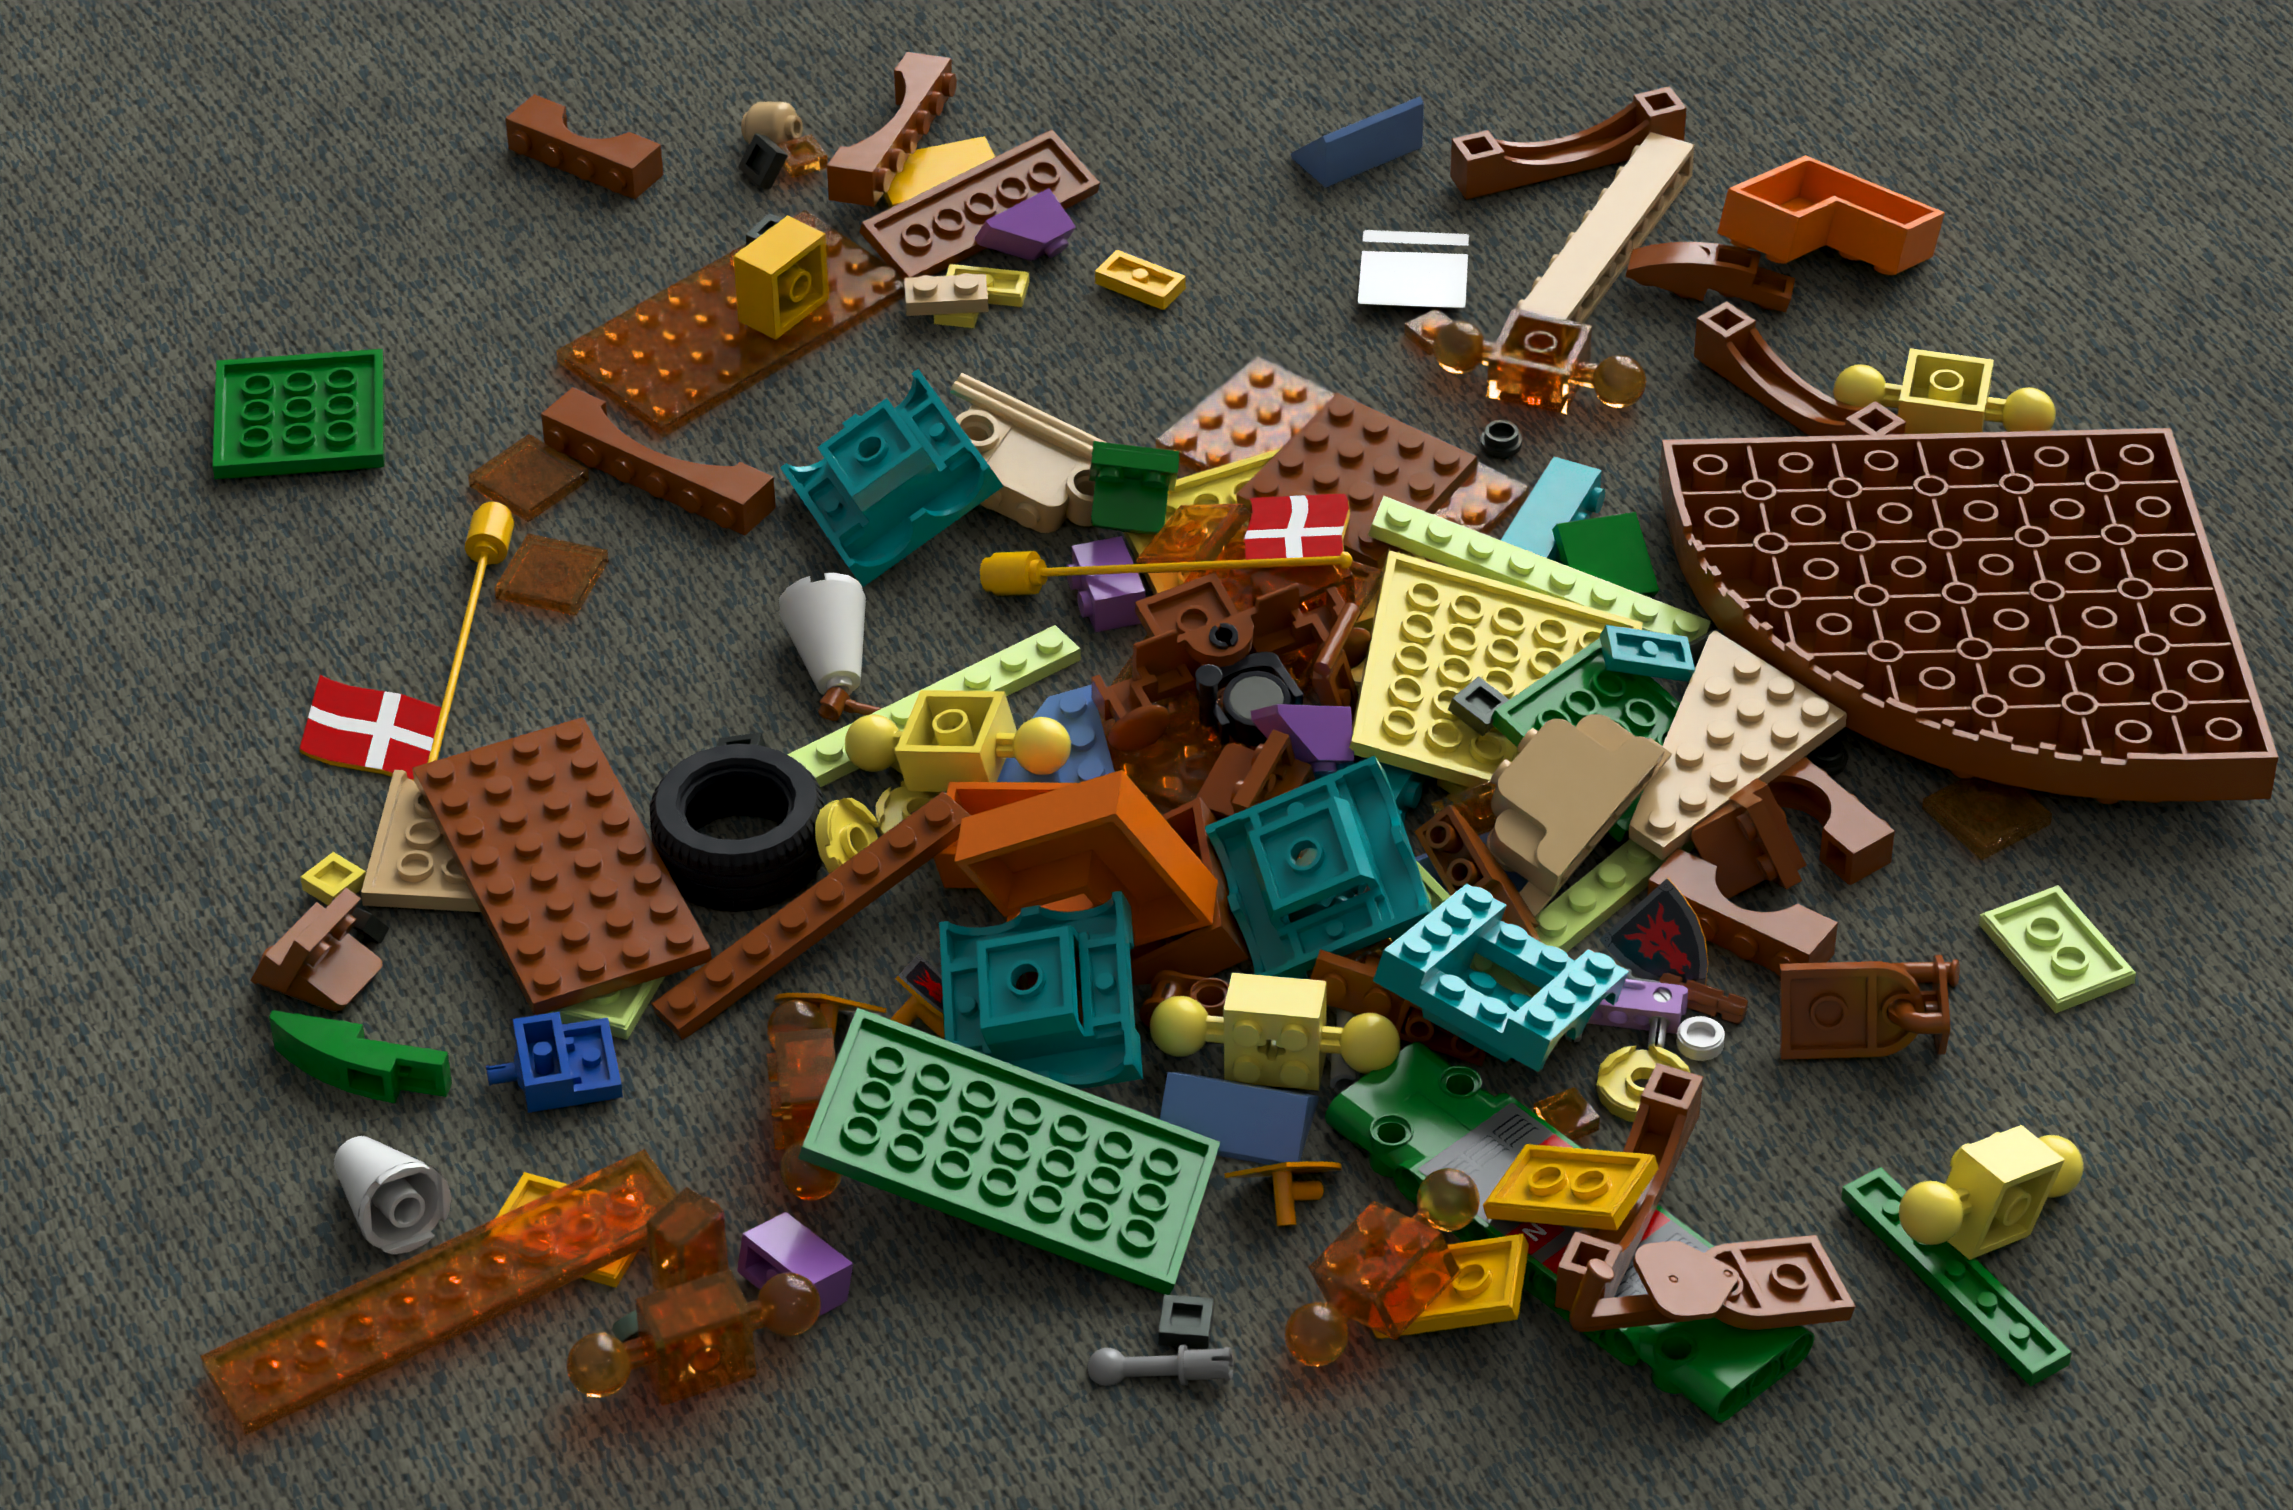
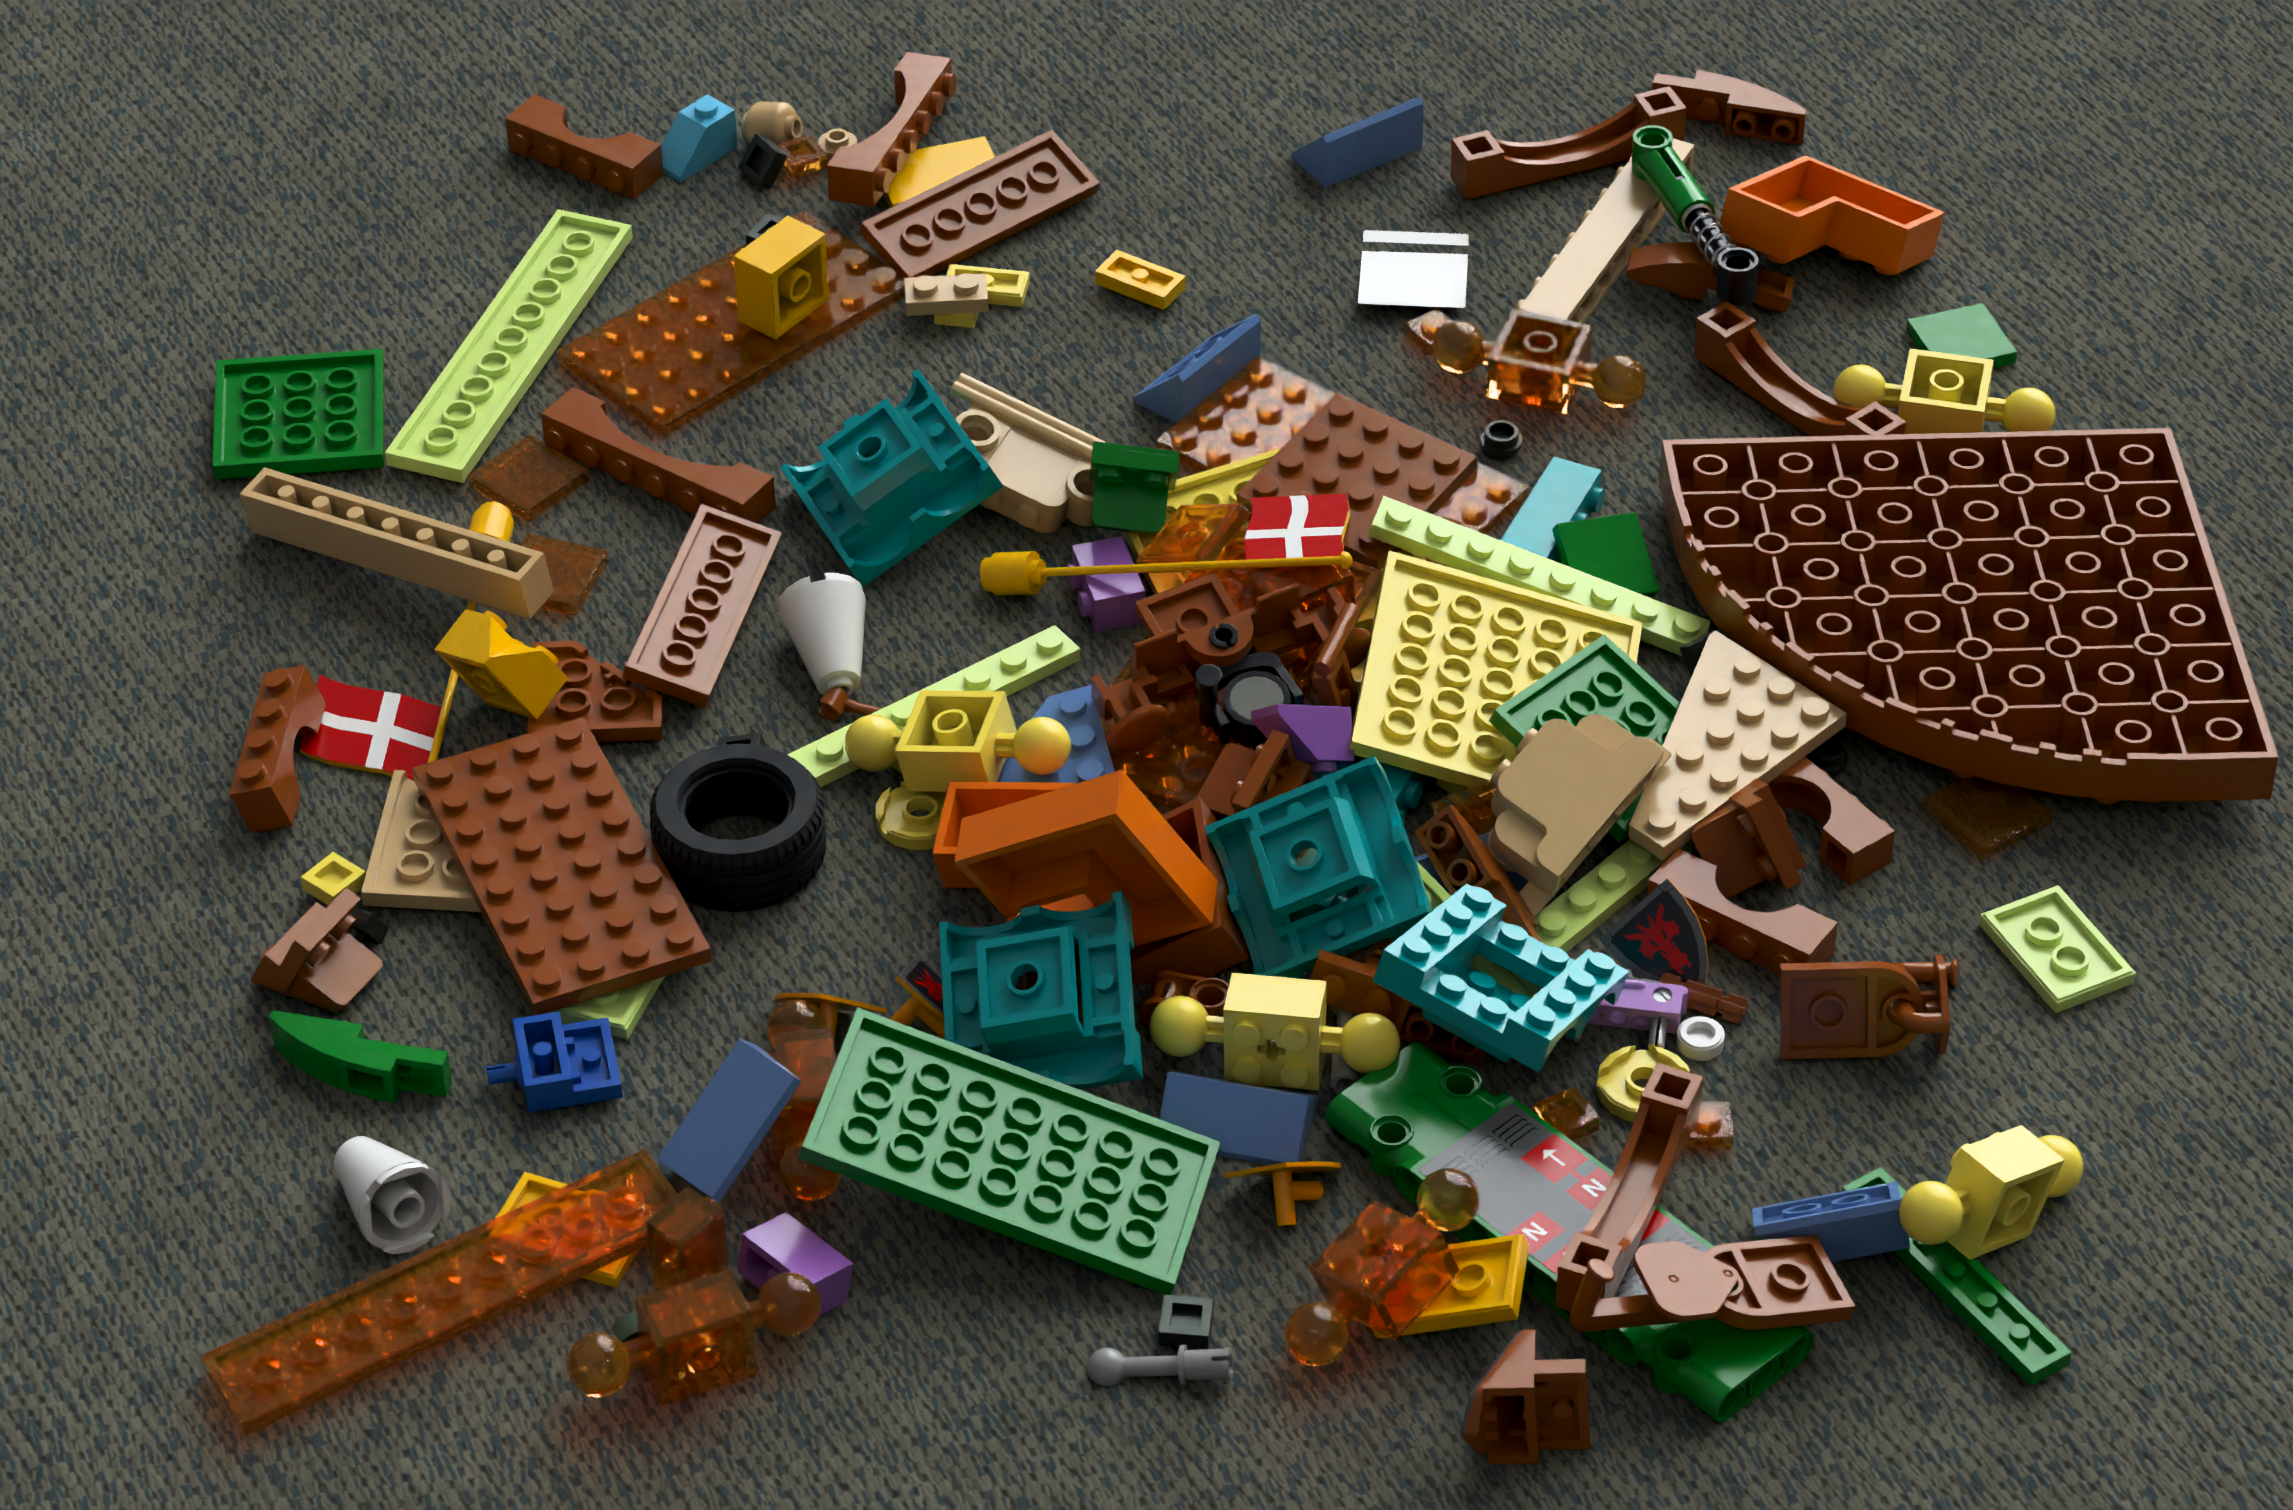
(265, 776): none -> dark orange arch
(397, 543): none -> tan brick
(501, 667): none -> yellow slope
(508, 346): none -> yellowish green plate
(598, 693): none -> dark orange plate
(698, 137): none -> medium azure slope
(702, 606): none -> plate
(729, 1119): none -> medium blue slope
(810, 916): dark orange plate -> none
(834, 139): none -> tan plate
(837, 825): light yellow tile -> none
(1029, 228): medium lavender slope -> none
(1203, 370): none -> medium blue slope
(1476, 705): pearl dark grey plate -> none
(1527, 1405): none -> dark orange piece
(1571, 1186): yellow tile -> none
(1647, 653): teal plate -> none
(1693, 213): none -> piece
(1713, 1127): none -> clear orange plate
(1738, 104): none -> dark orange slope
(1845, 1222): none -> medium blue slope
(1963, 332): none -> tile

